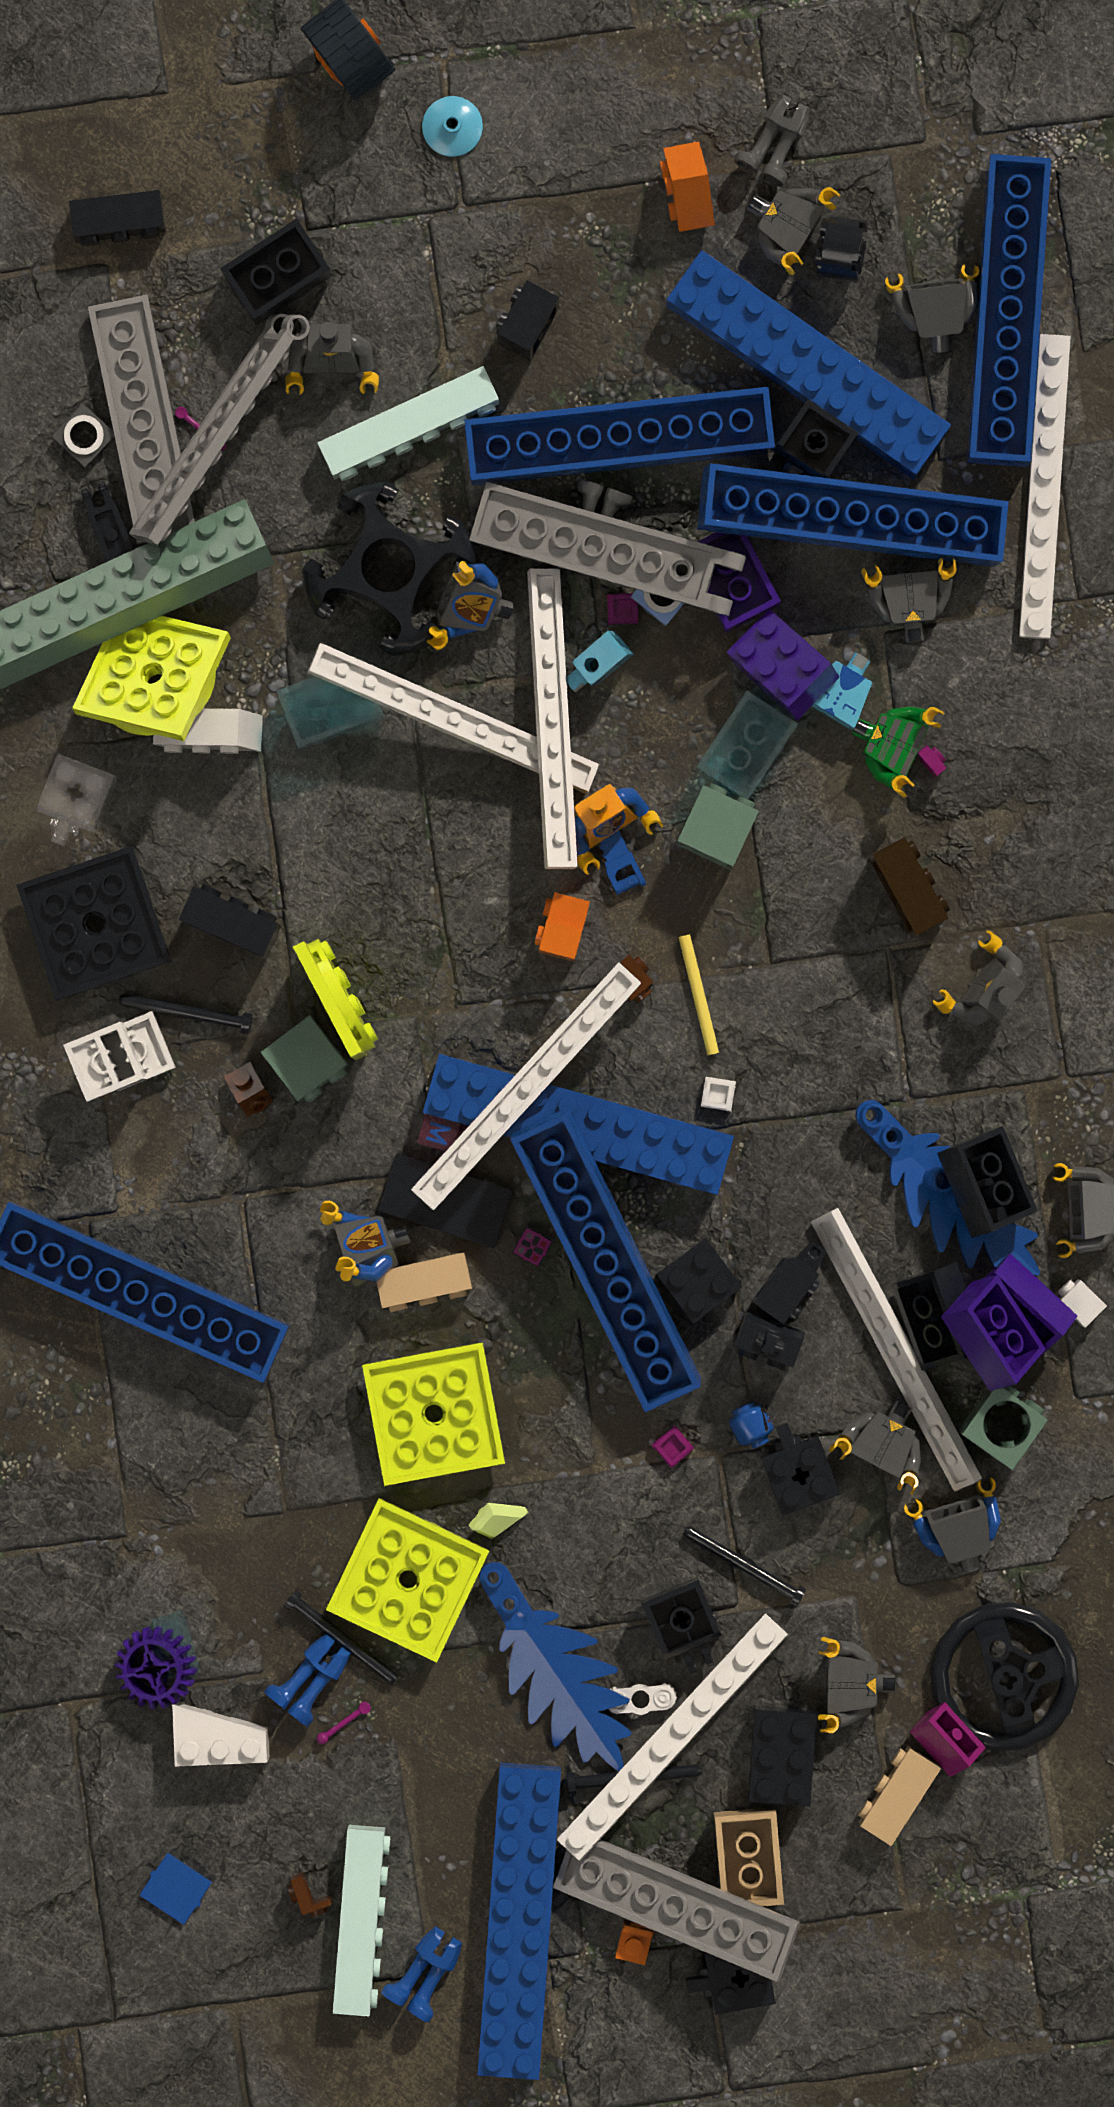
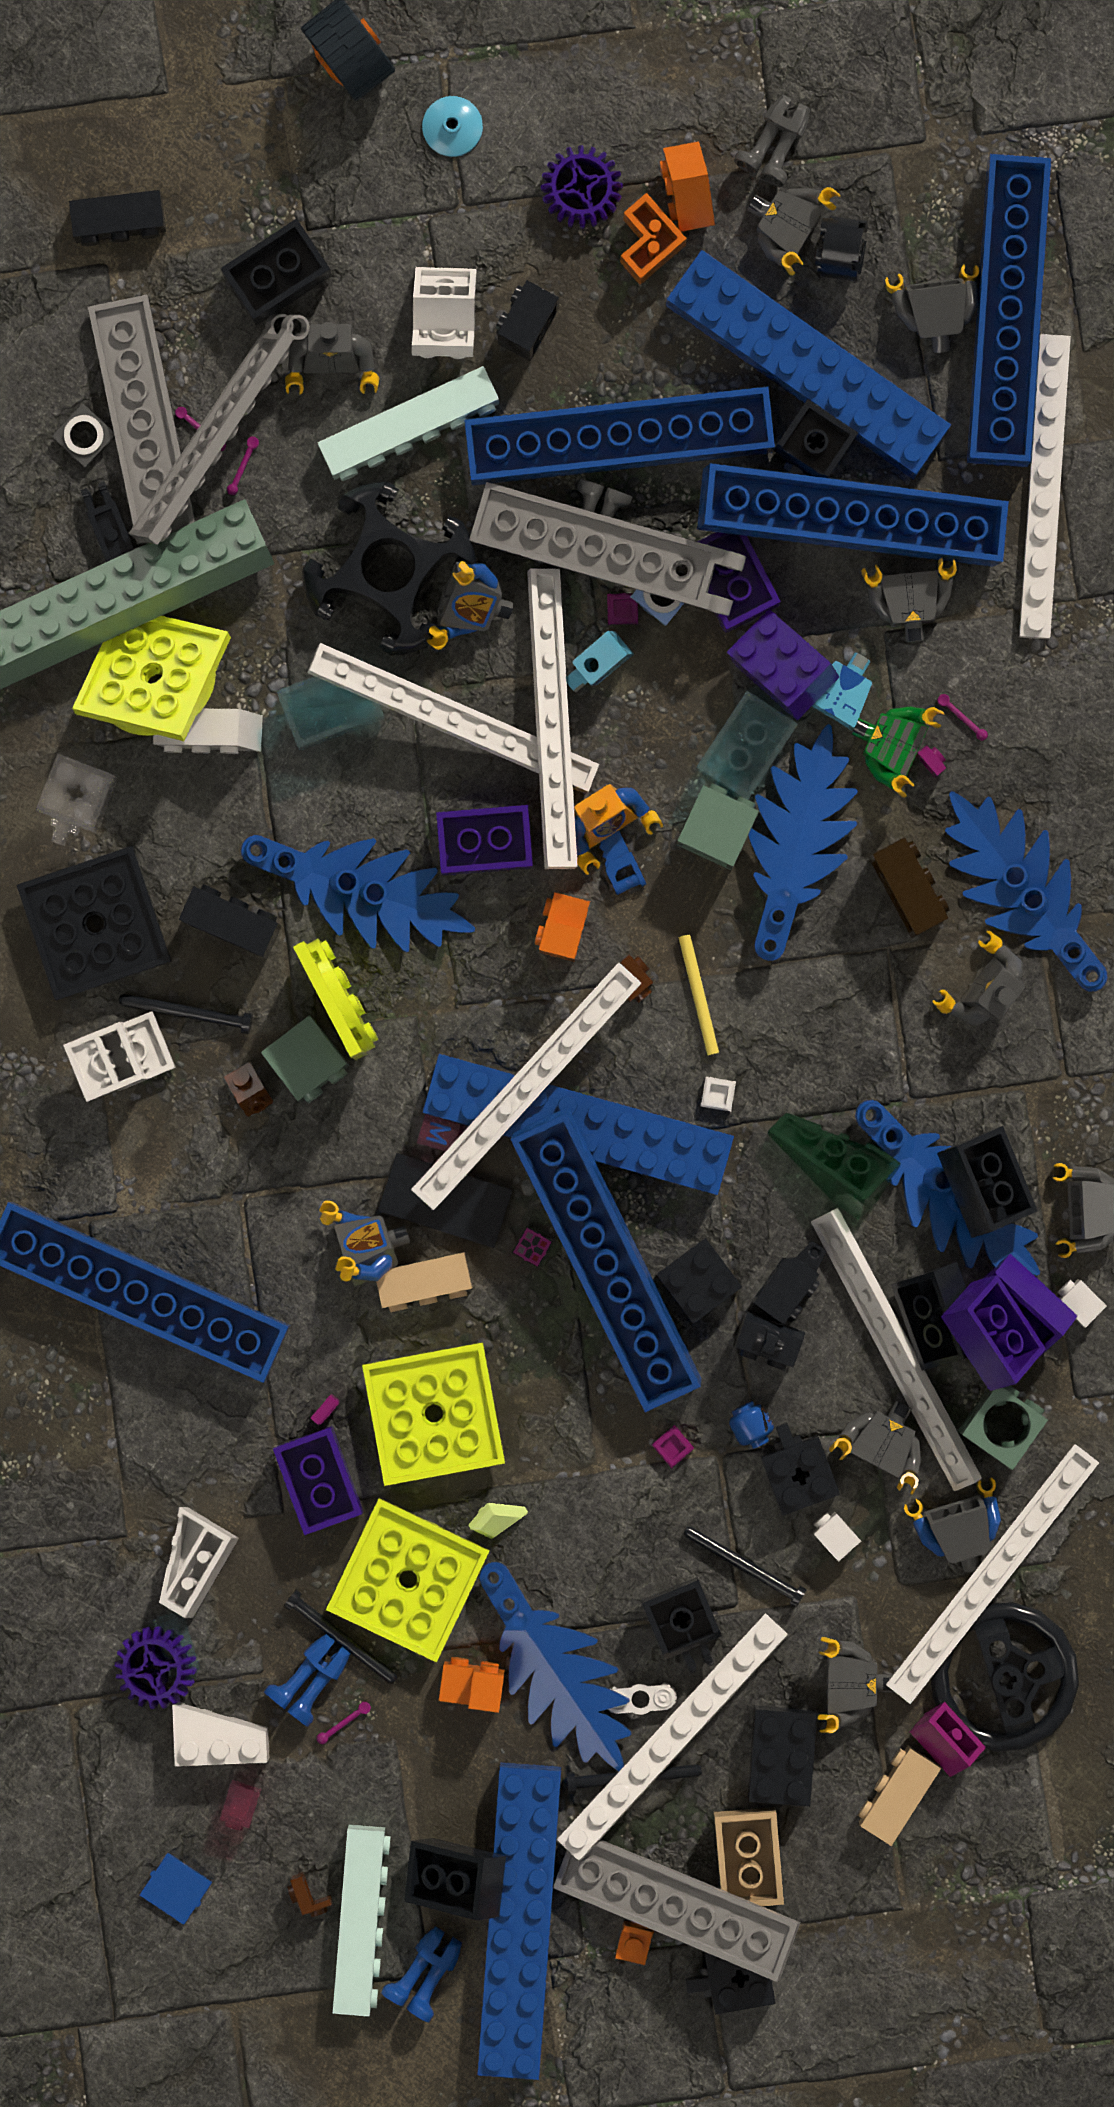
(195, 1562): none -> white wedge
(240, 1805): none -> clear pink brick
(252, 444): none -> magenta hinge
(318, 1480): none -> dark purple brick
(325, 1409): none -> magenta tile
(362, 890): none -> blue plant
(444, 312): none -> white bracket
(455, 1878): none -> black brick
(472, 1684): none -> orange brick
(484, 840): none -> dark purple brick
(569, 192): none -> dark purple gear
(657, 240): none -> orange brick
(799, 836): none -> blue plant
(835, 1535): none -> white brick
(841, 1168): none -> clear green wedge
(943, 700): none -> magenta hinge
(992, 1574): none -> white plate
(1021, 885): none -> blue plant

